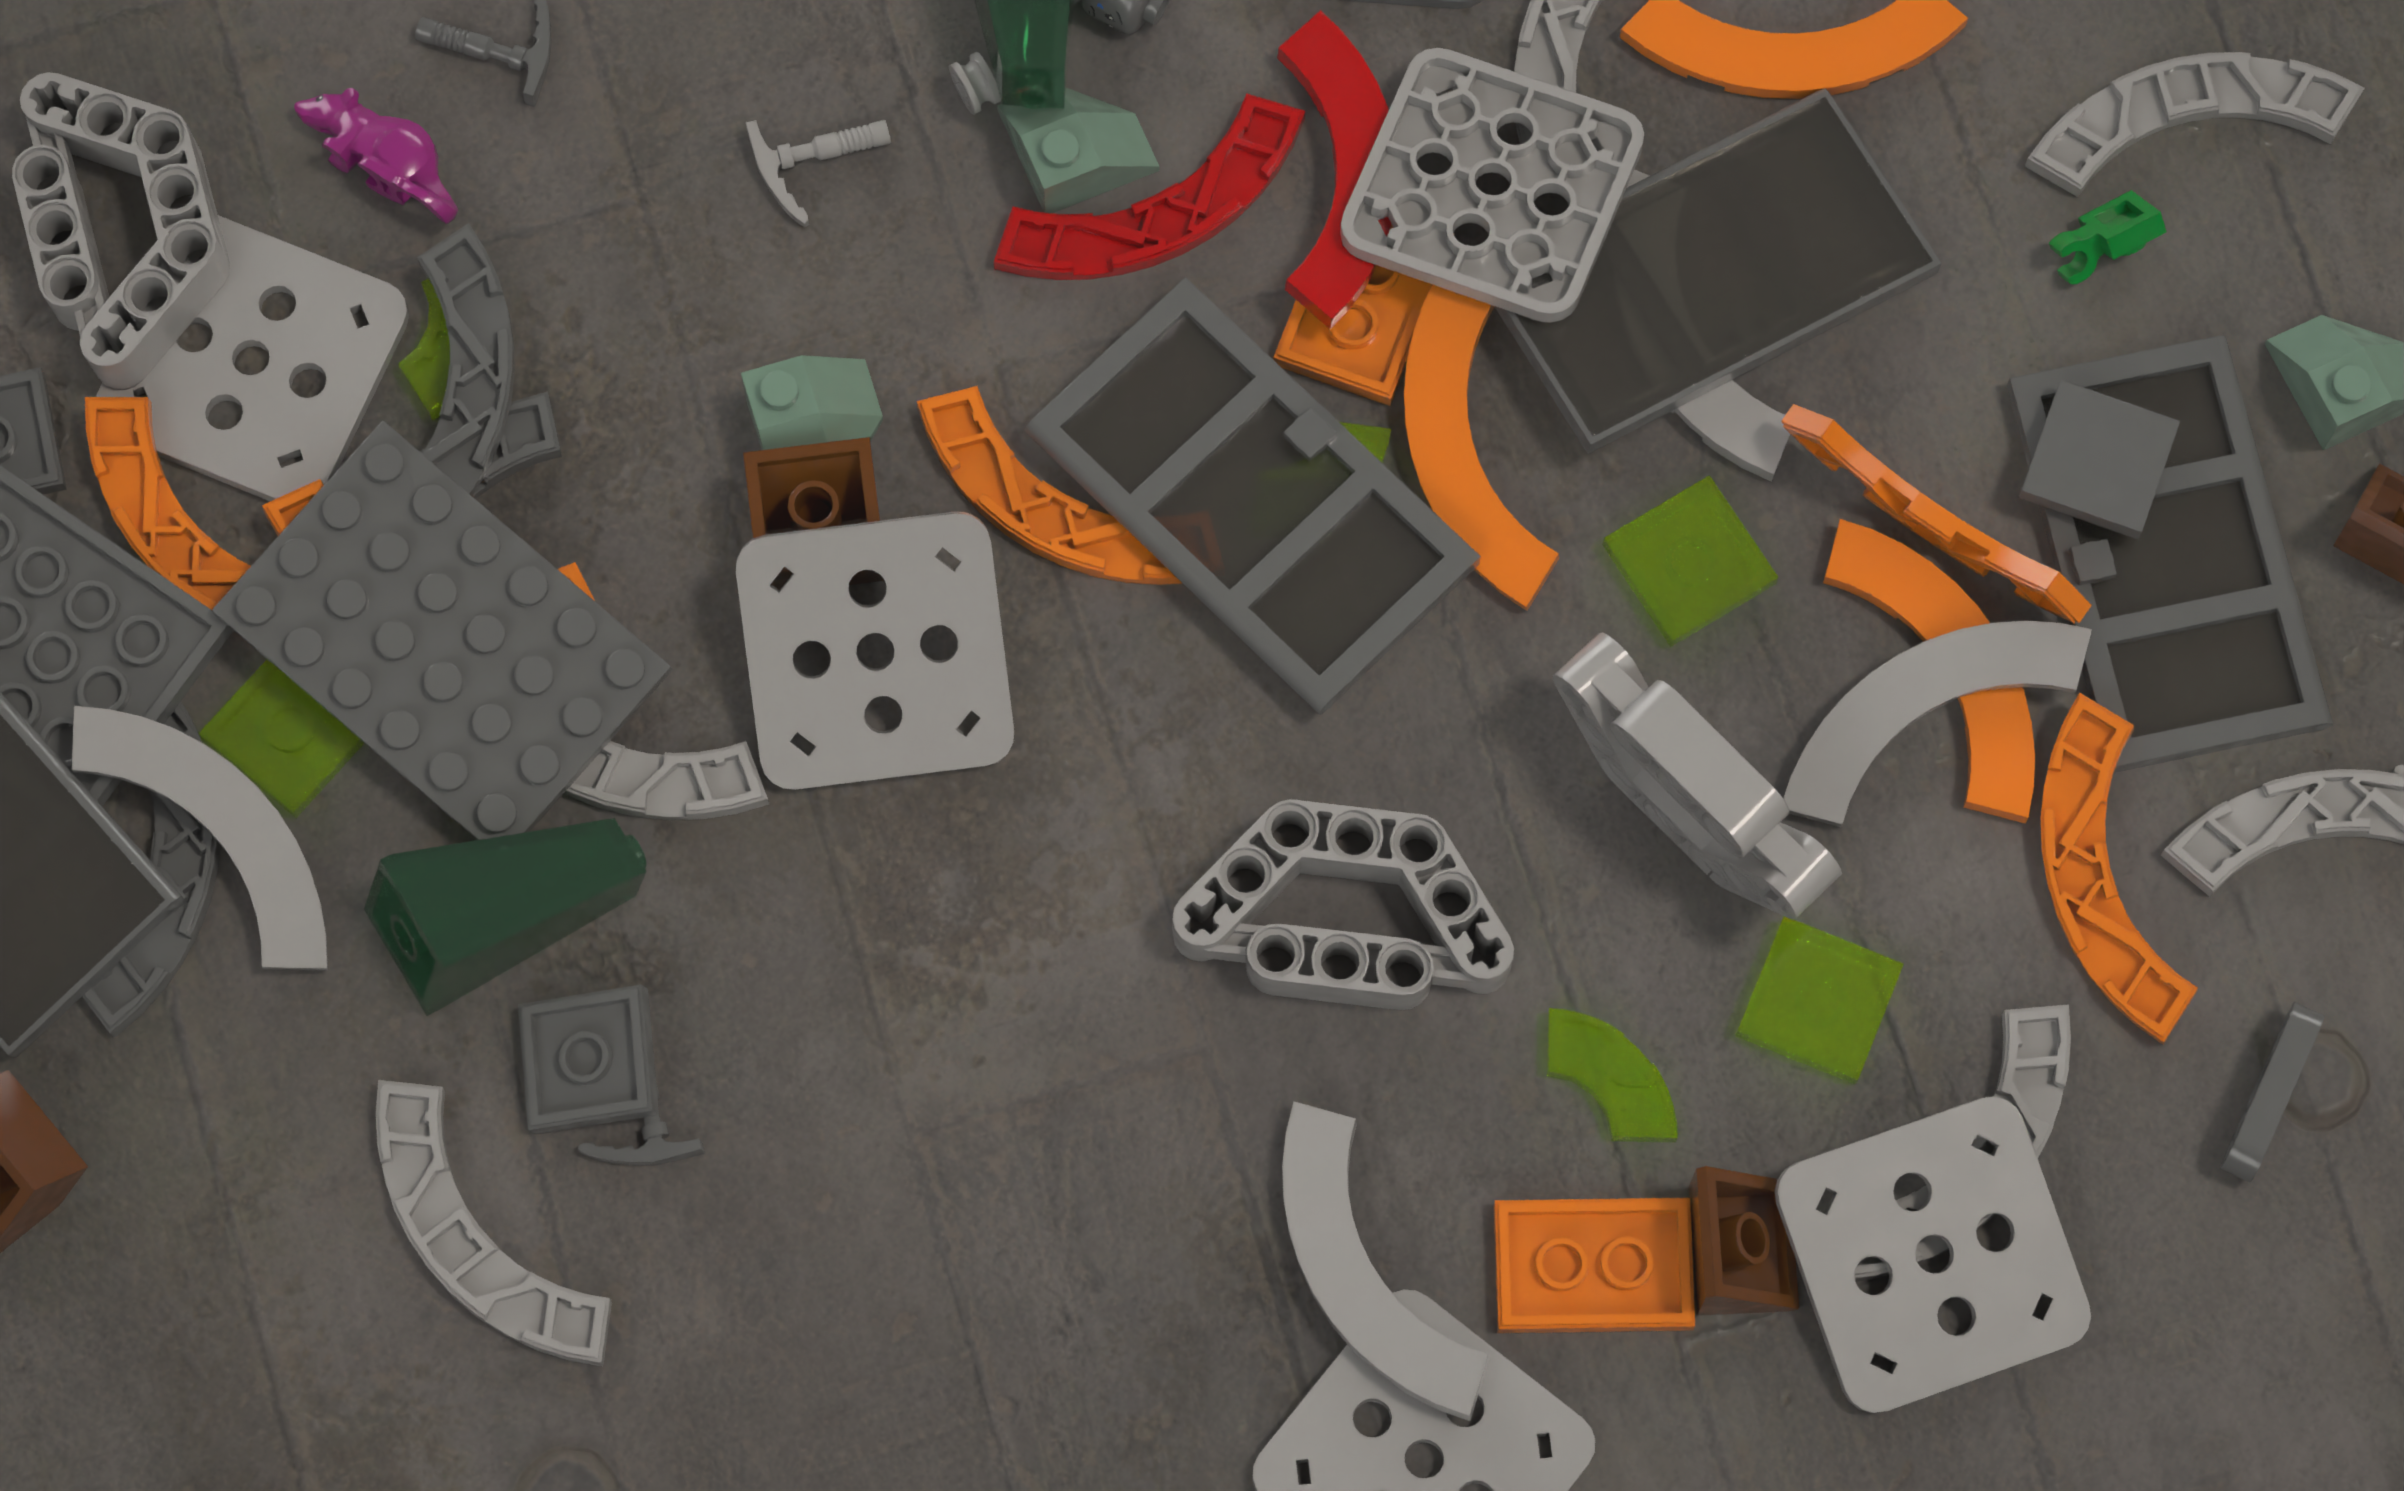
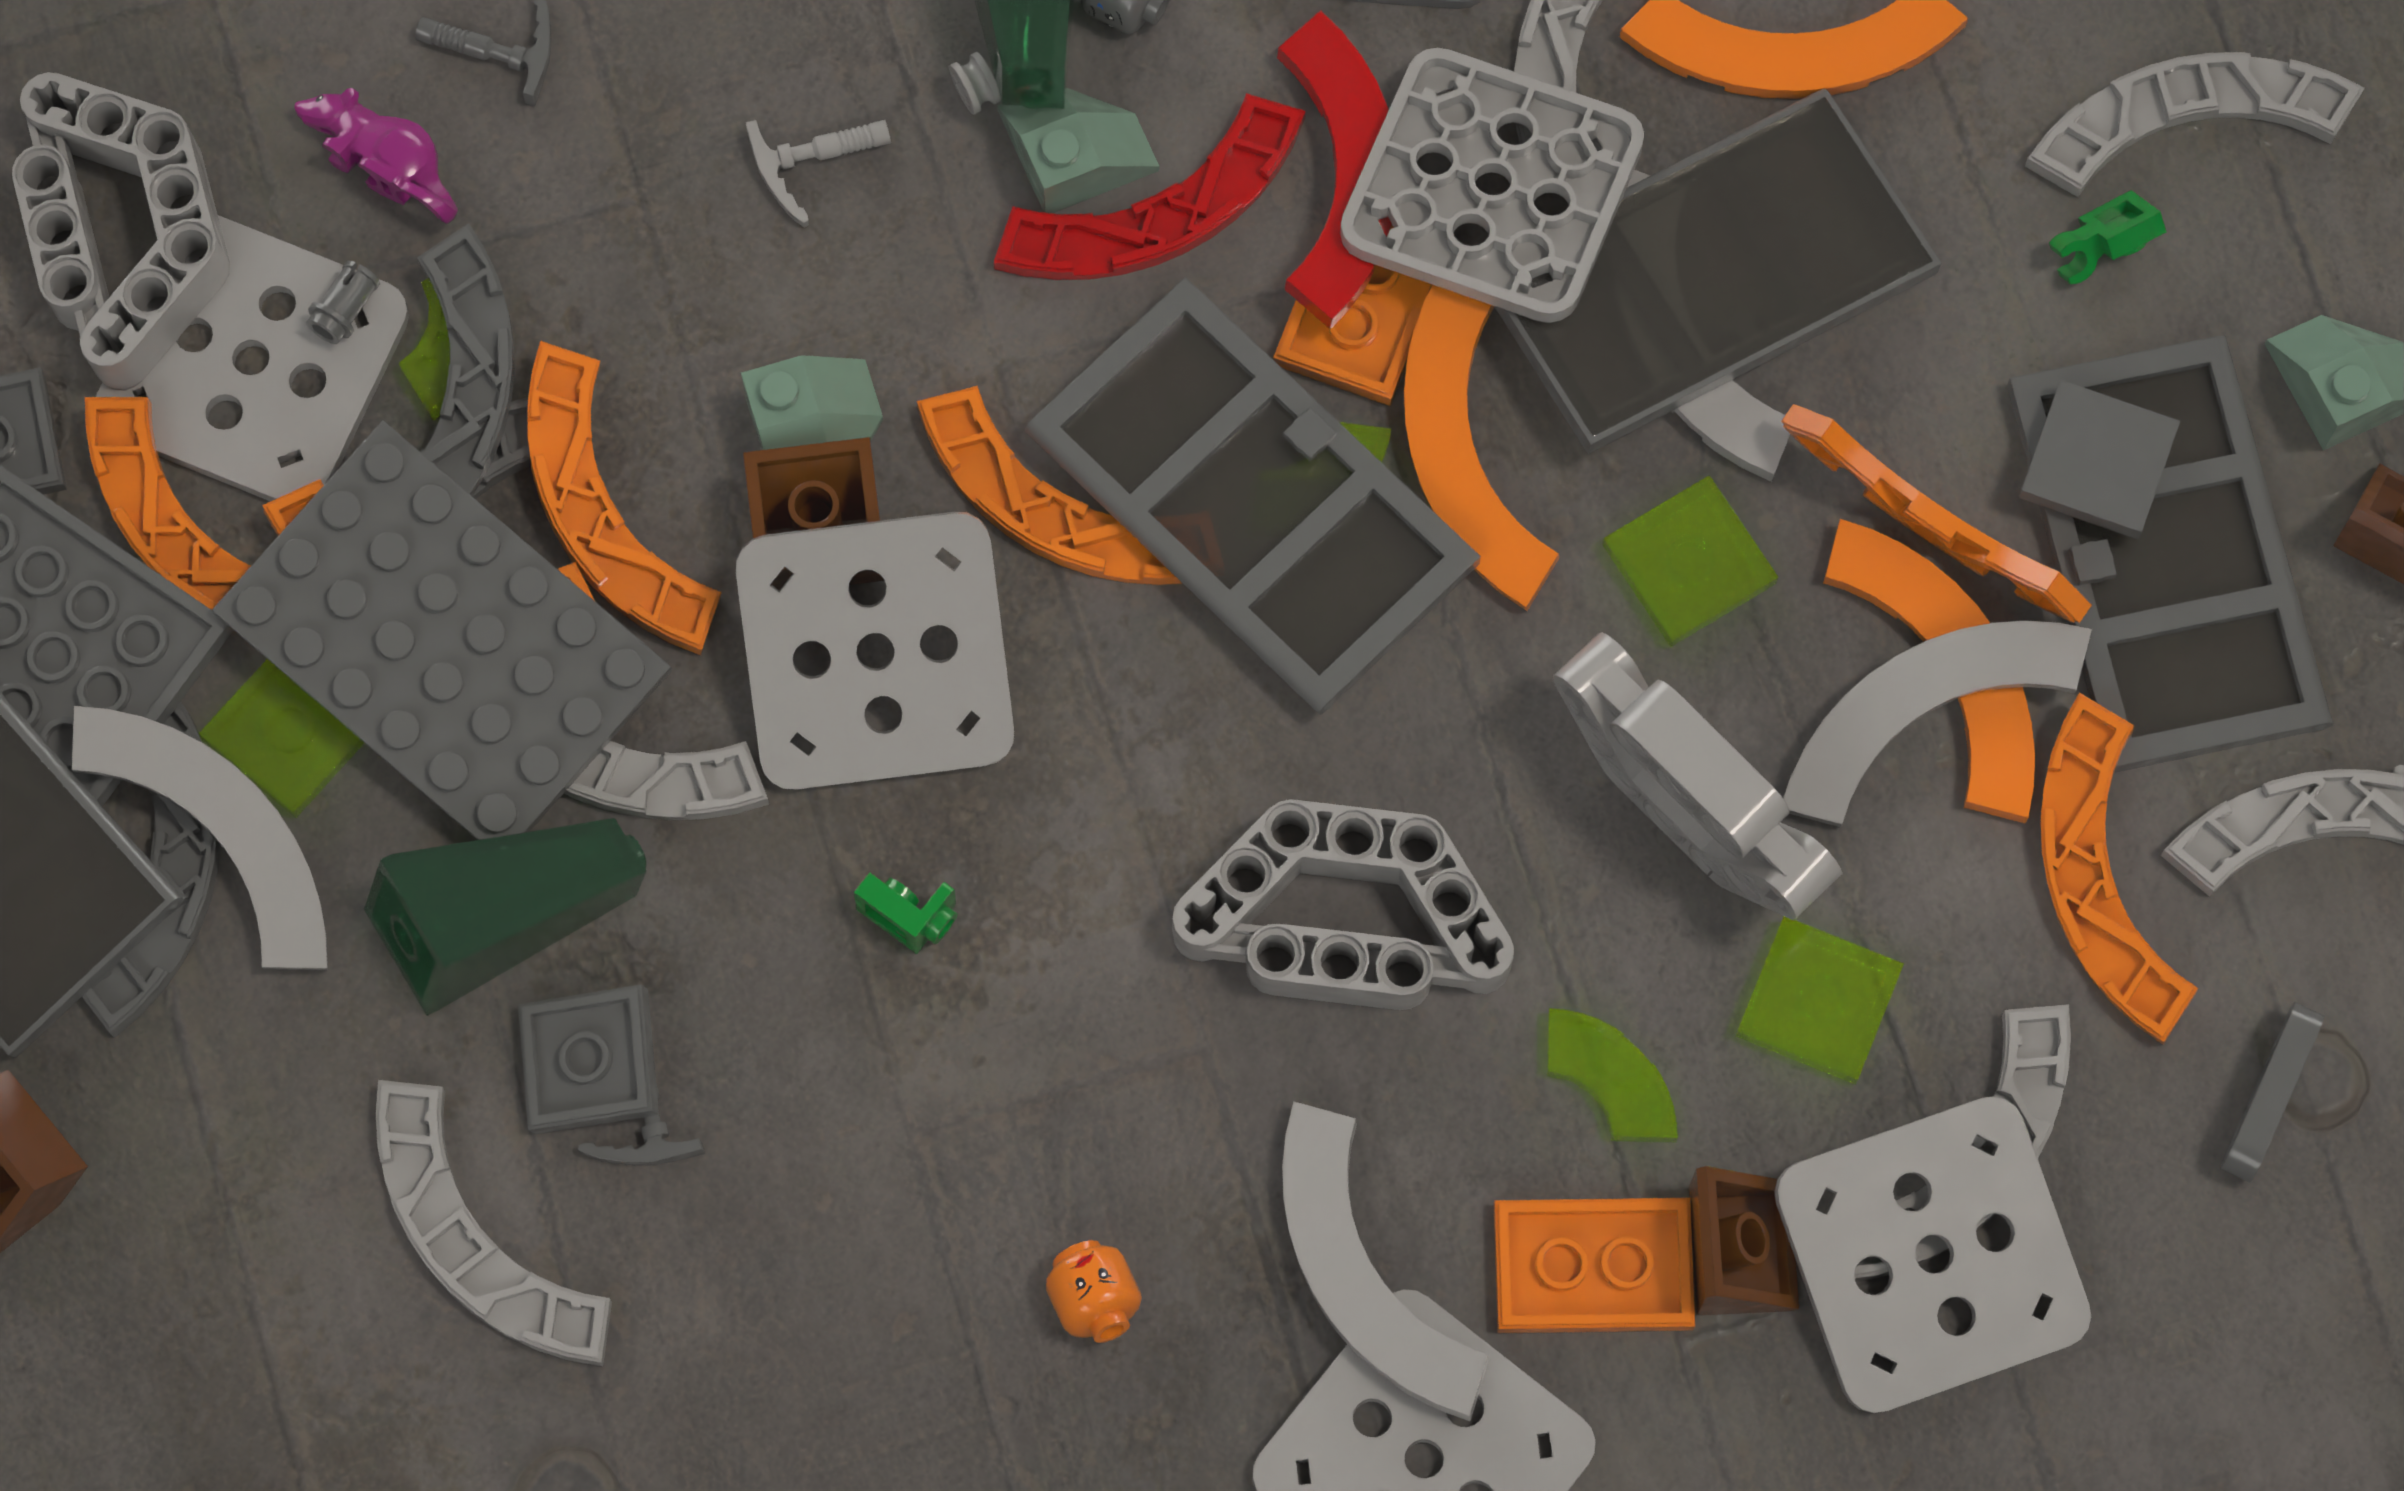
(342, 303): none -> dark grey pin
(586, 517): none -> orange tile
(895, 911): none -> green bracket
(1093, 1291): none -> orange head

